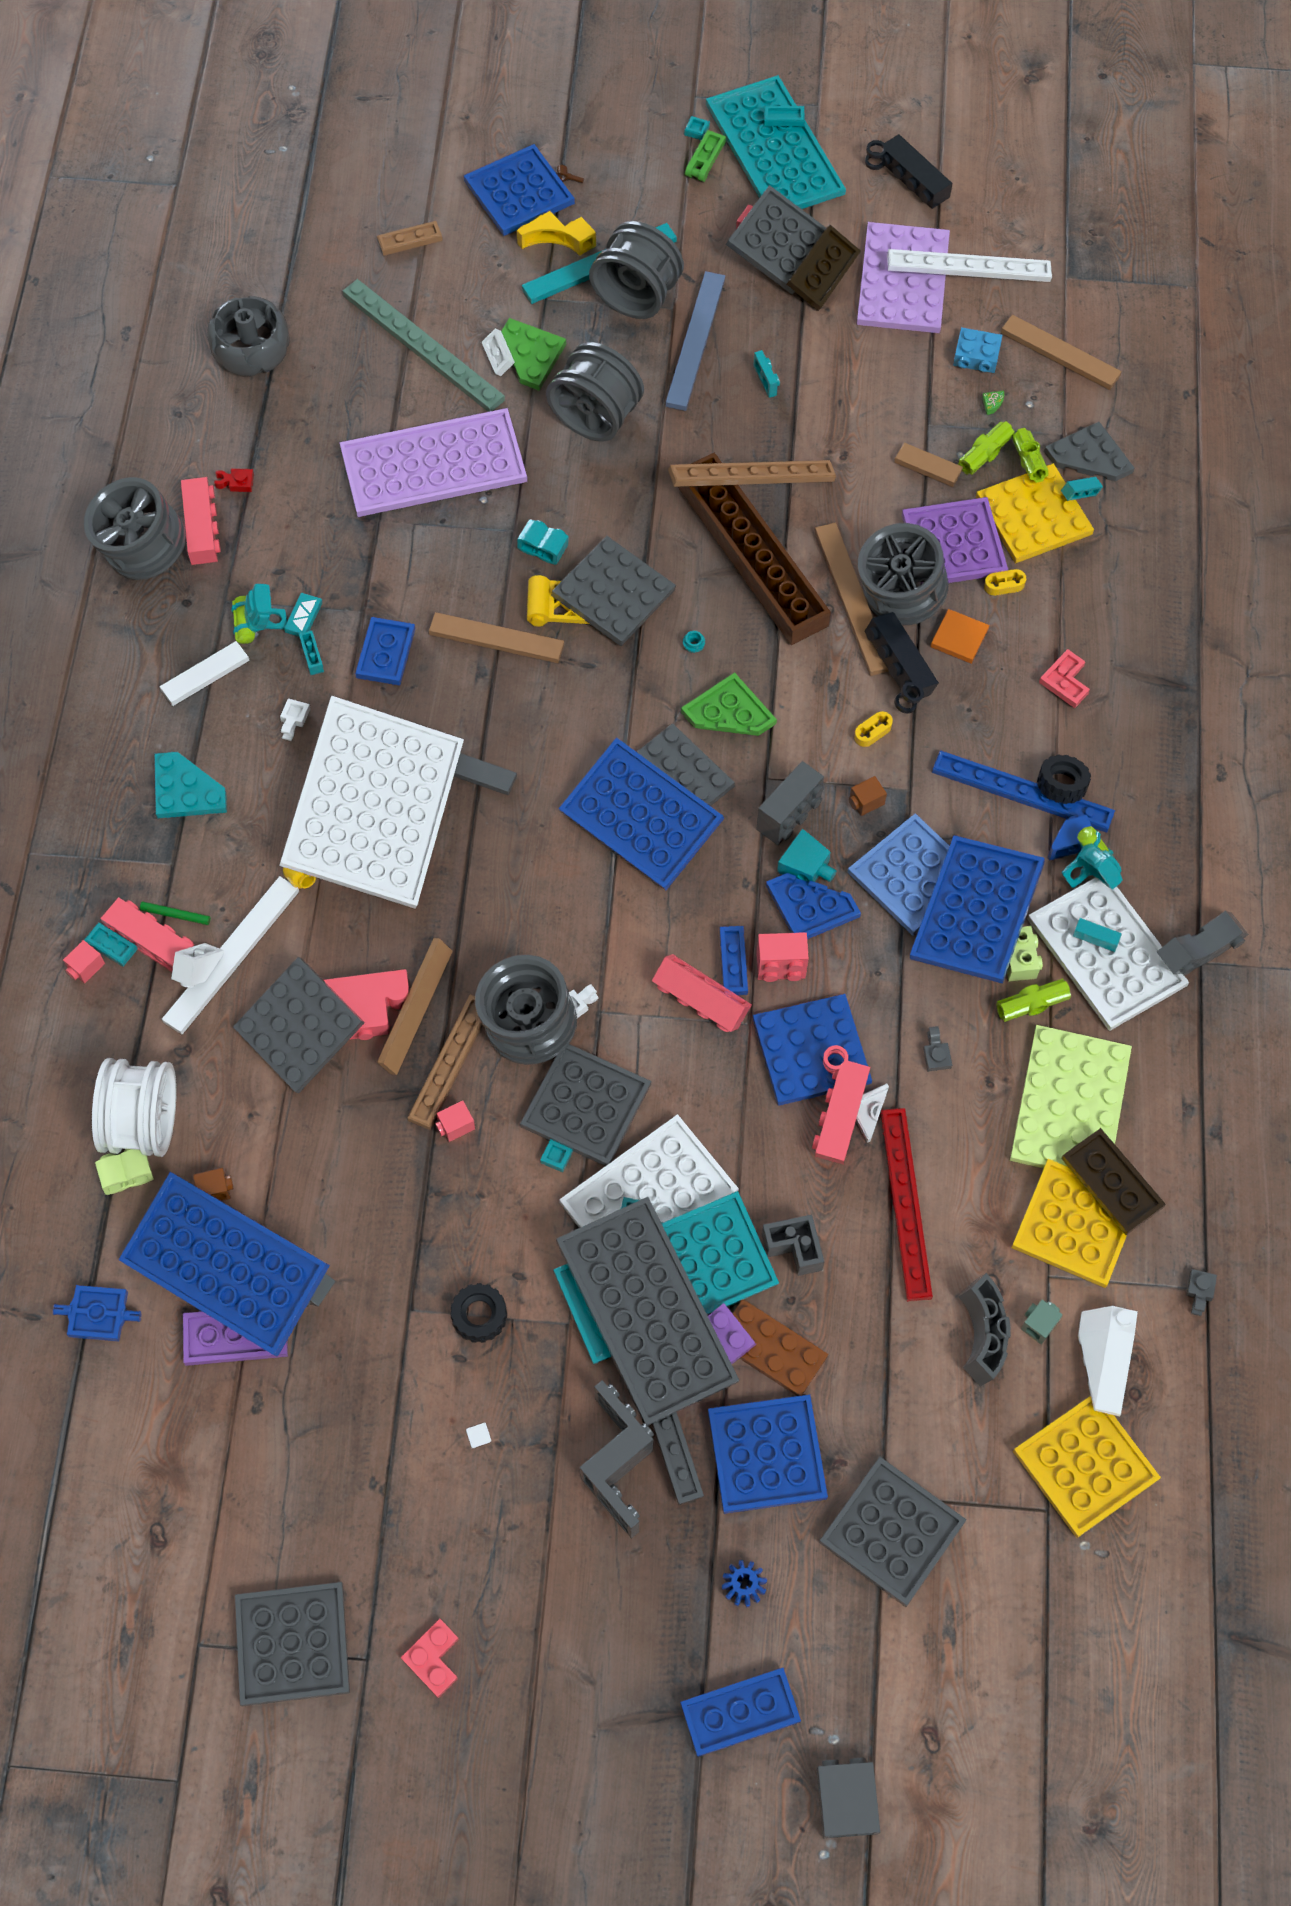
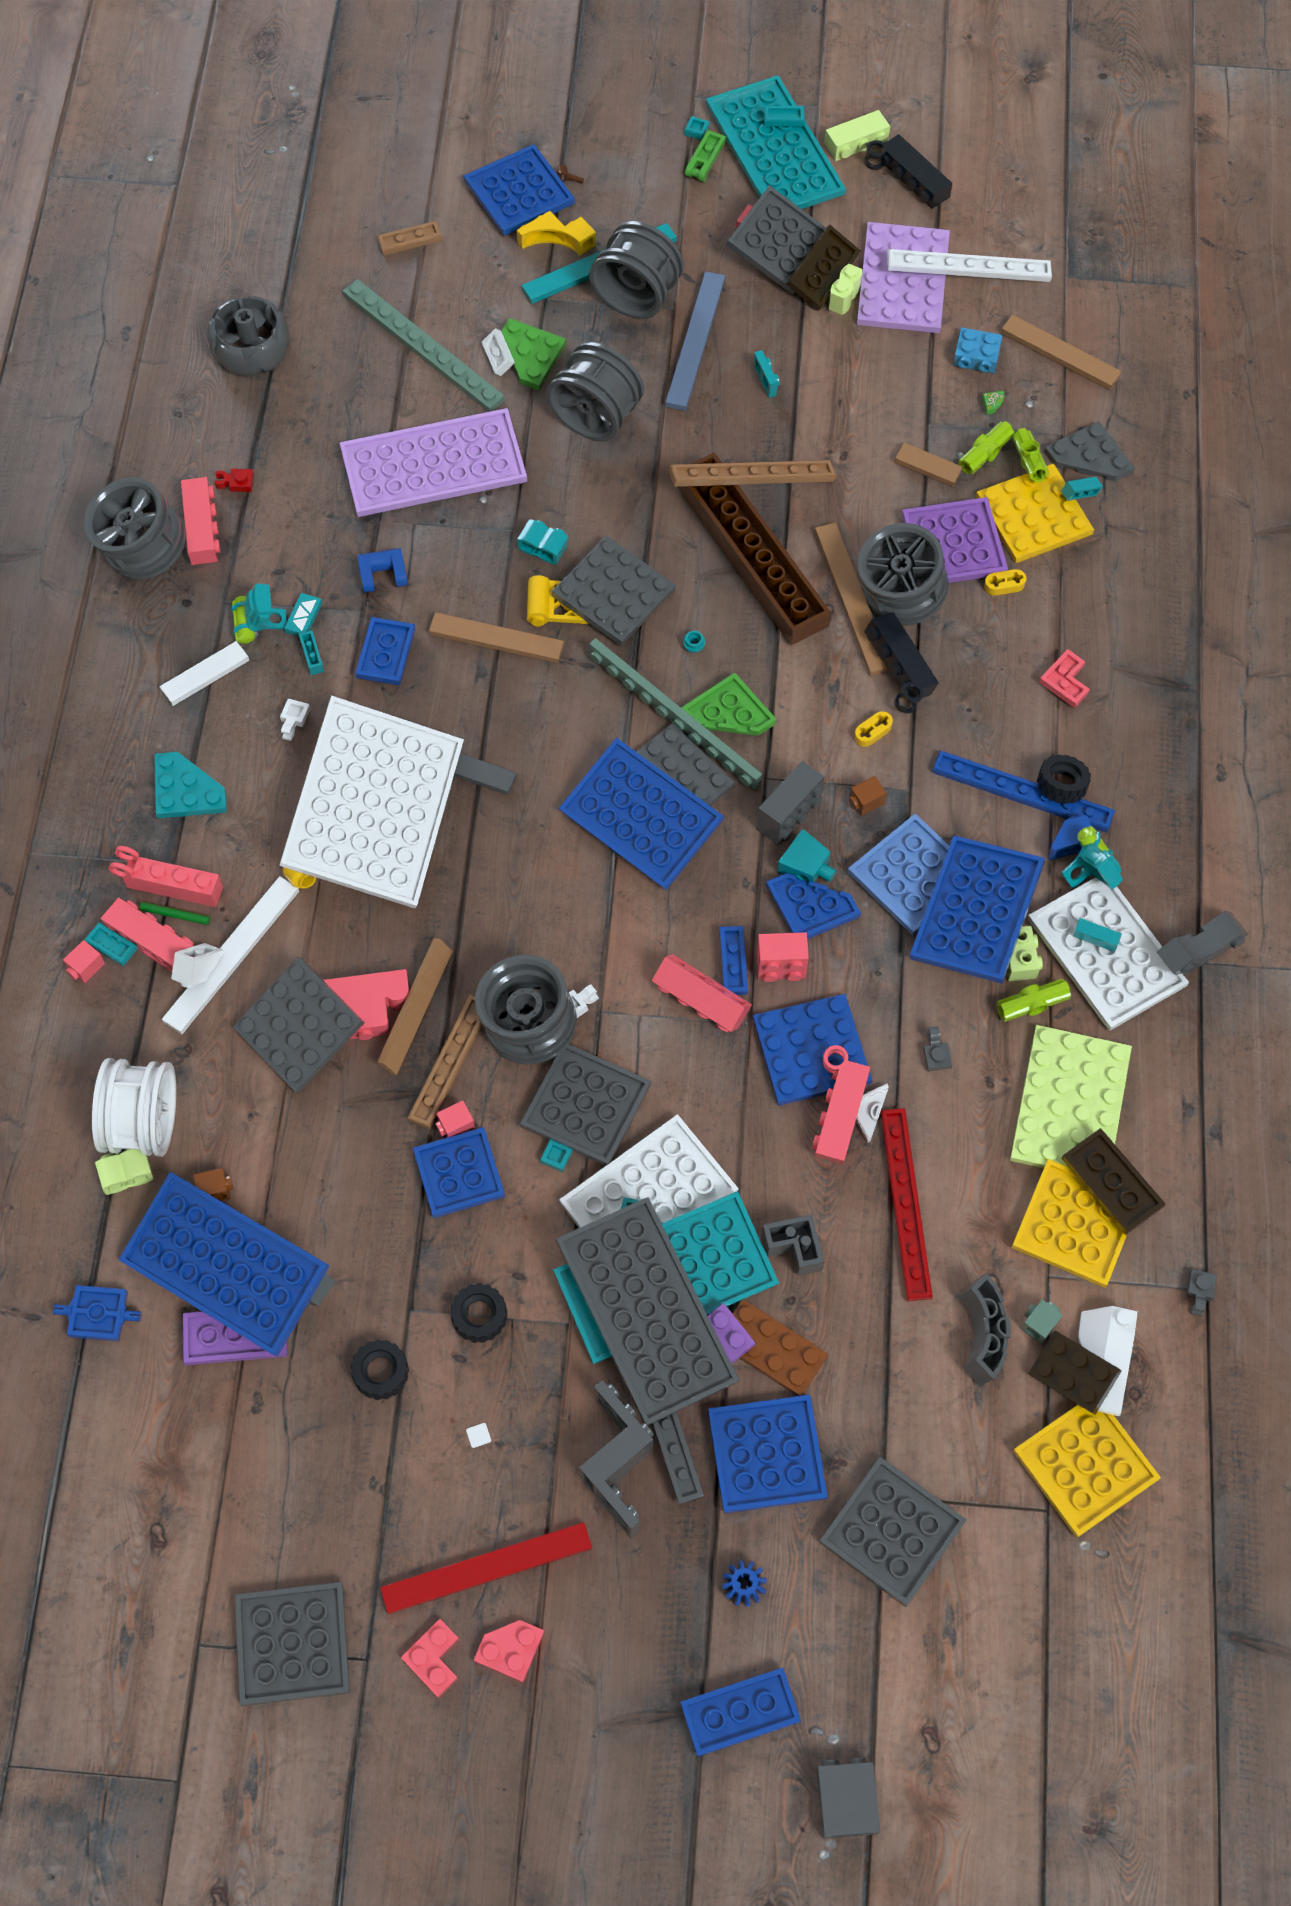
(167, 878): none -> coral hinge
(375, 1350): none -> black tyre
(382, 561): none -> blue connector
(458, 1172): none -> blue plate
(486, 1568): none -> red tile
(510, 1649): none -> coral plate
(676, 715): none -> sand green plate
(845, 289): none -> yellowish green brick
(856, 134): none -> yellowish green brick
(960, 636): orange tile -> none
(1075, 1372): none -> dark brown plate

